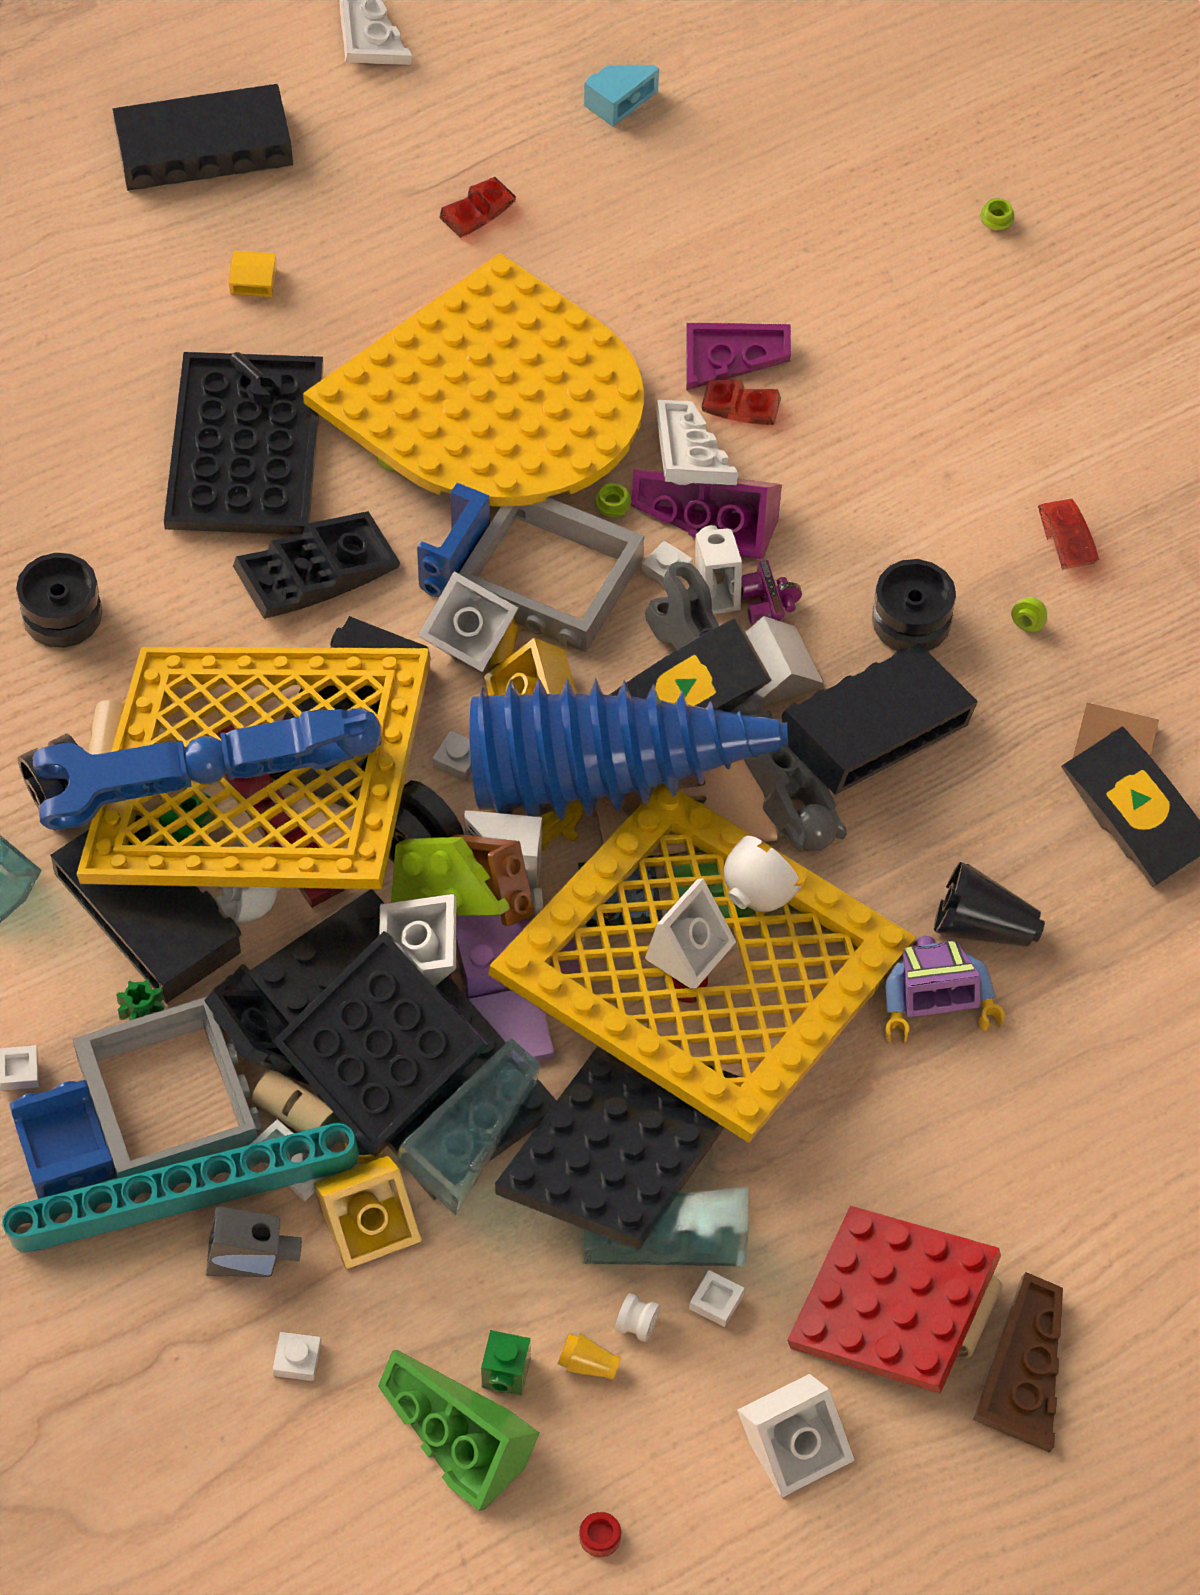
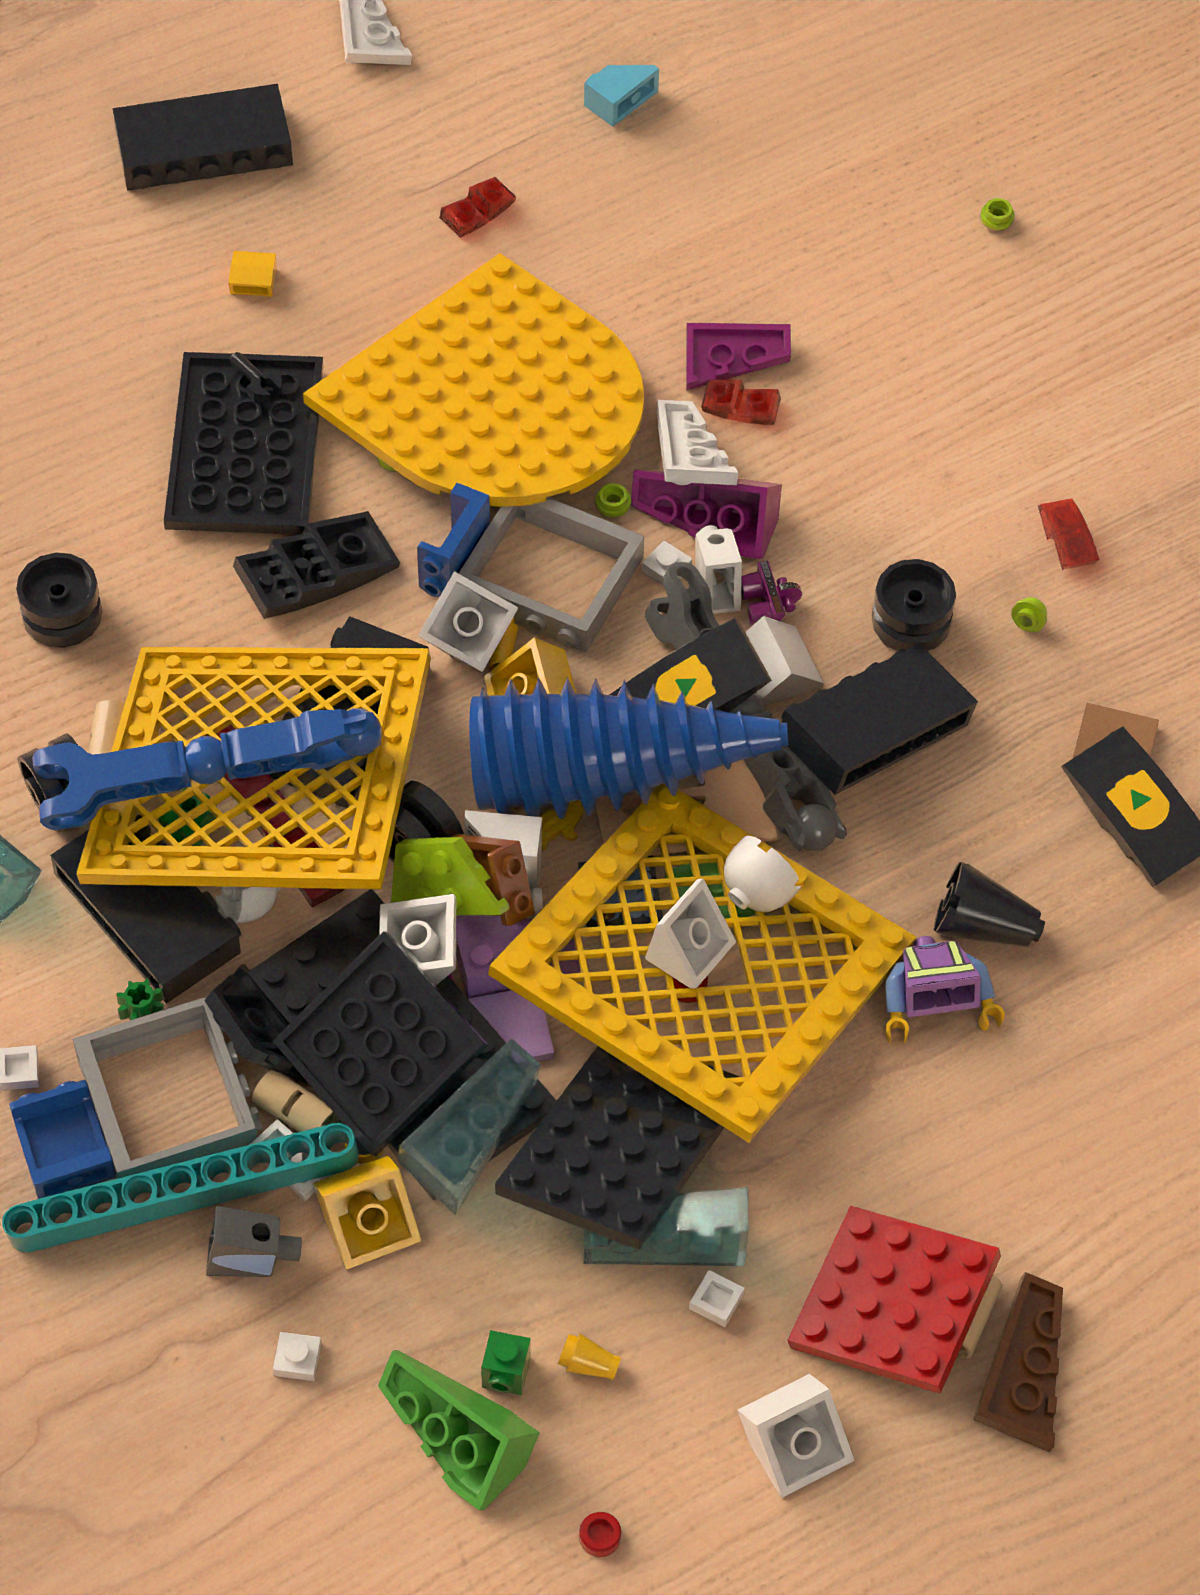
(454, 756): white plate -> none
(637, 1317): white wheel -> none

